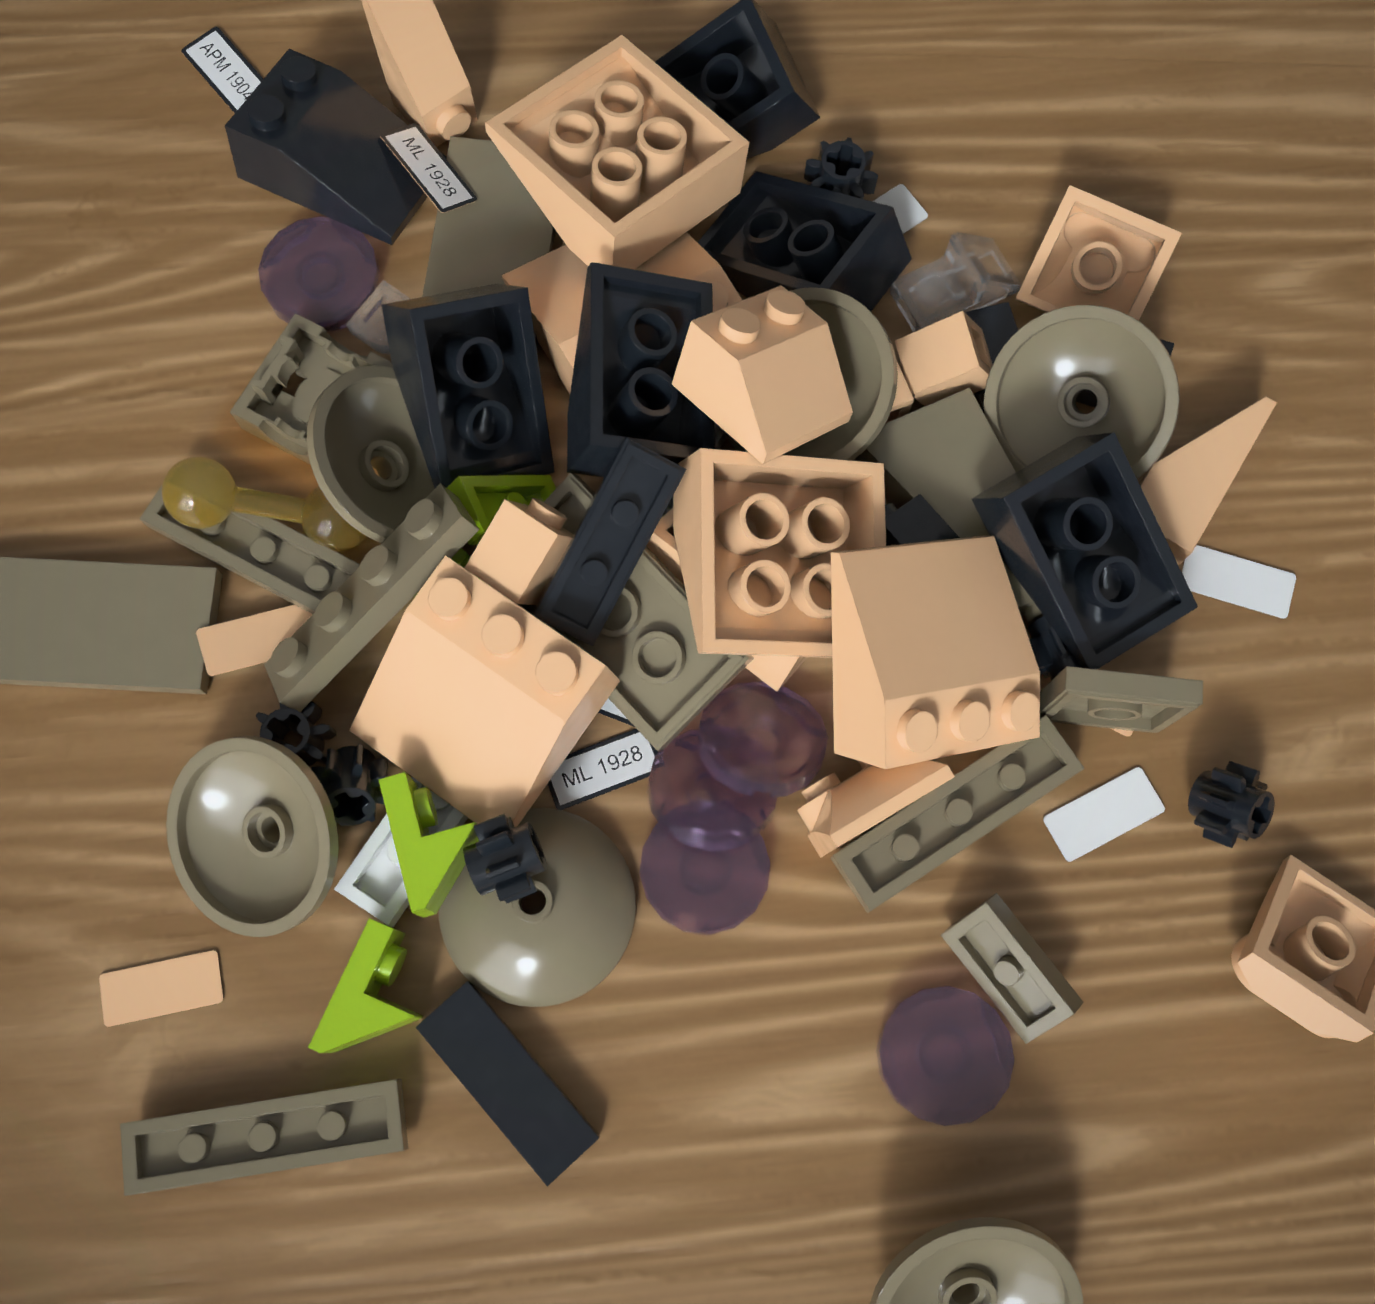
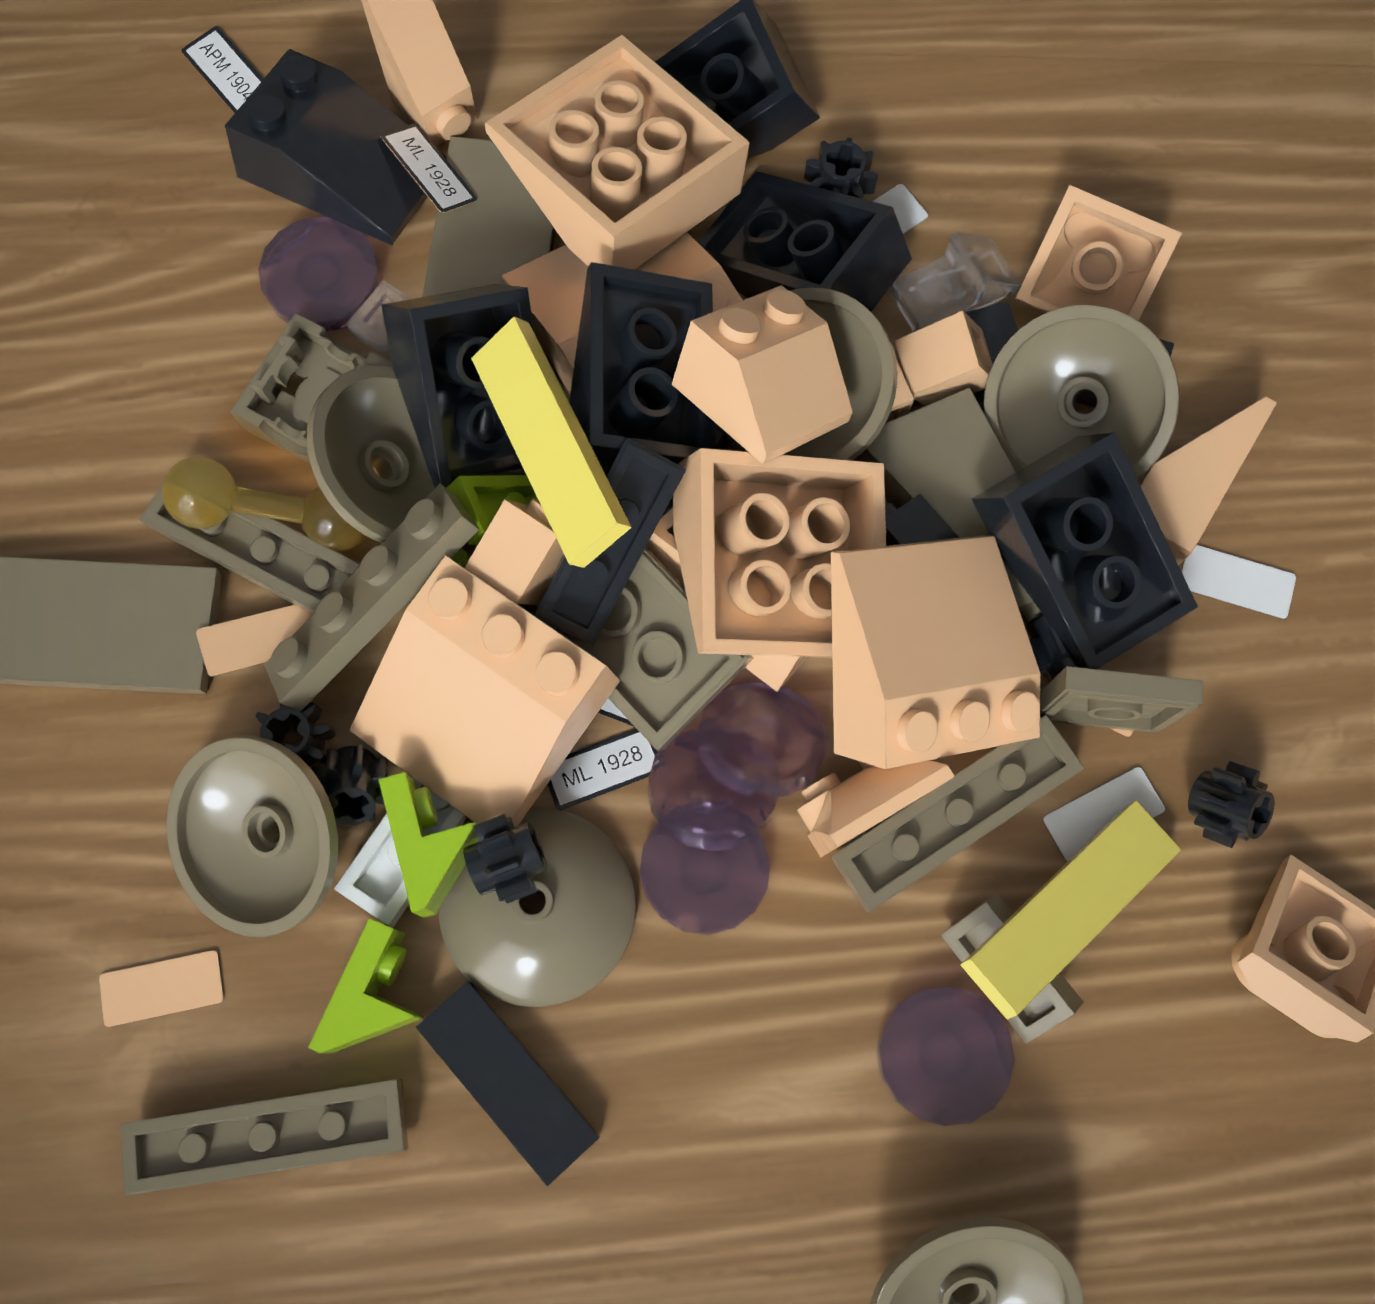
(550, 443): none -> light yellow tile
(1070, 910): none -> light yellow tile

